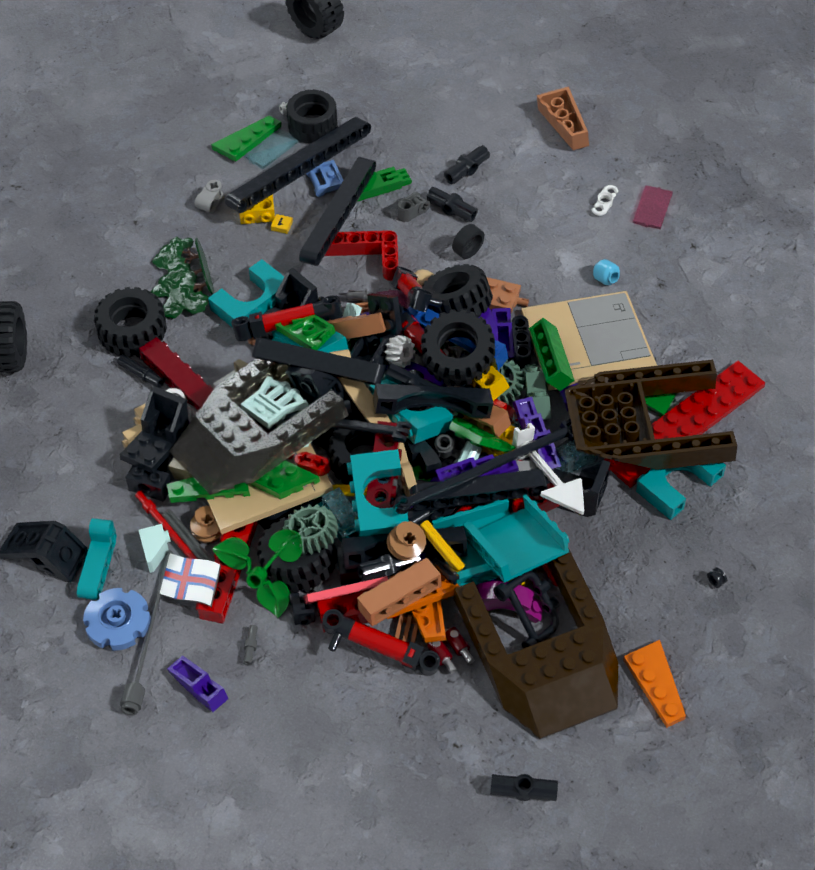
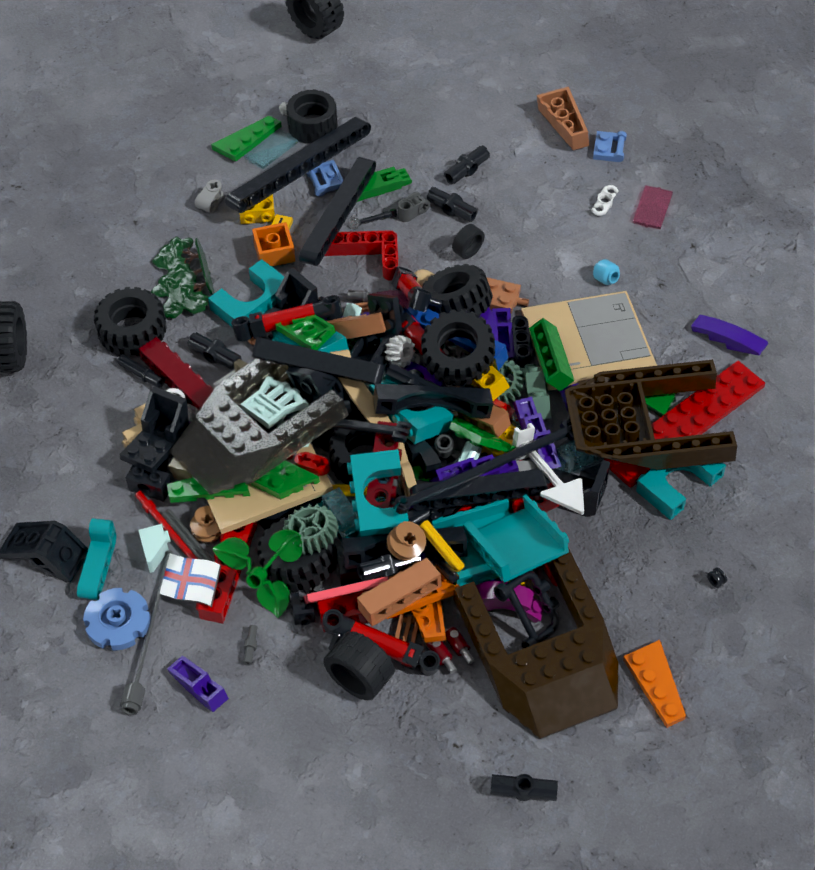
(213, 350): none -> black piece
(274, 244): none -> orange brick
(354, 222): none -> black piece
(359, 665): none -> black tyre
(604, 145): none -> medium blue plate
(730, 334): none -> dark purple slope

